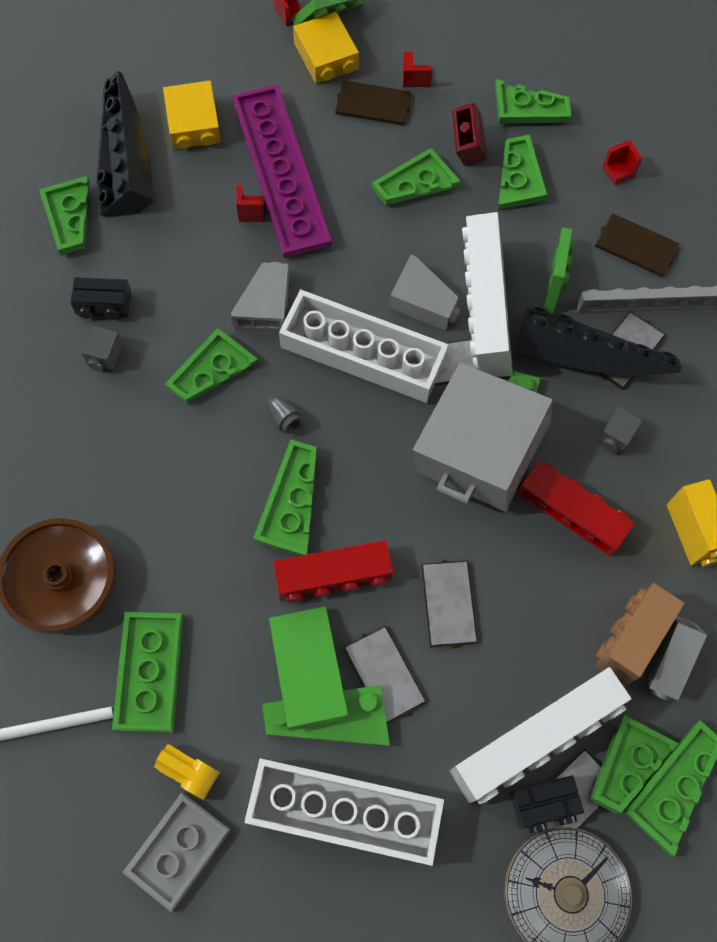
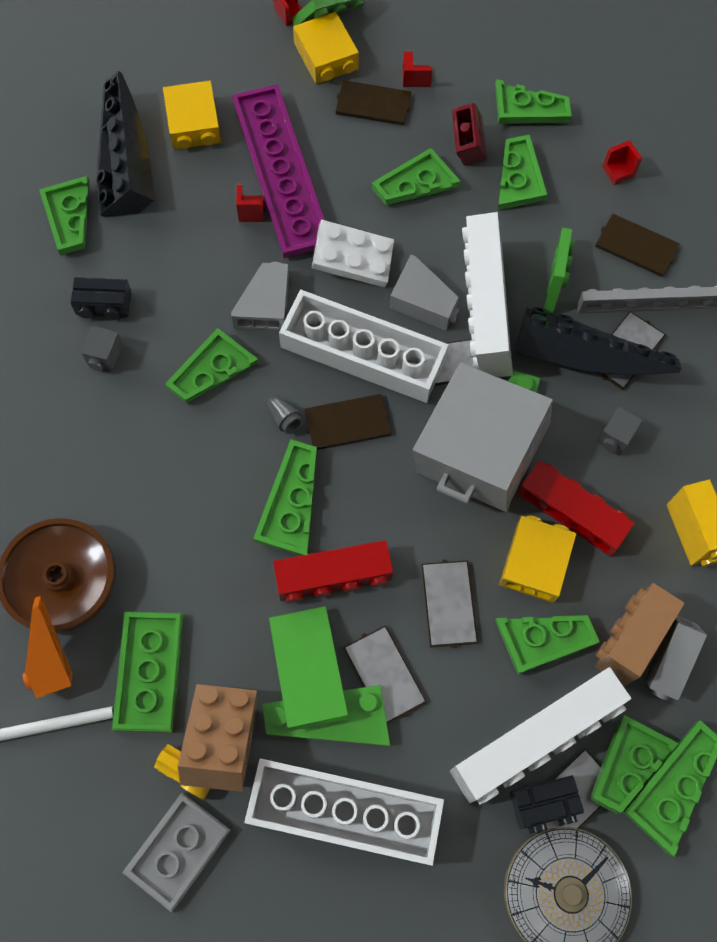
(46, 662): none -> orange slope
(218, 738): none -> medium nougat brick
(347, 421): none -> dark brown piece
(353, 253): none -> white plate
(538, 558): none -> yellow brick
(543, 640): none -> bright green wing

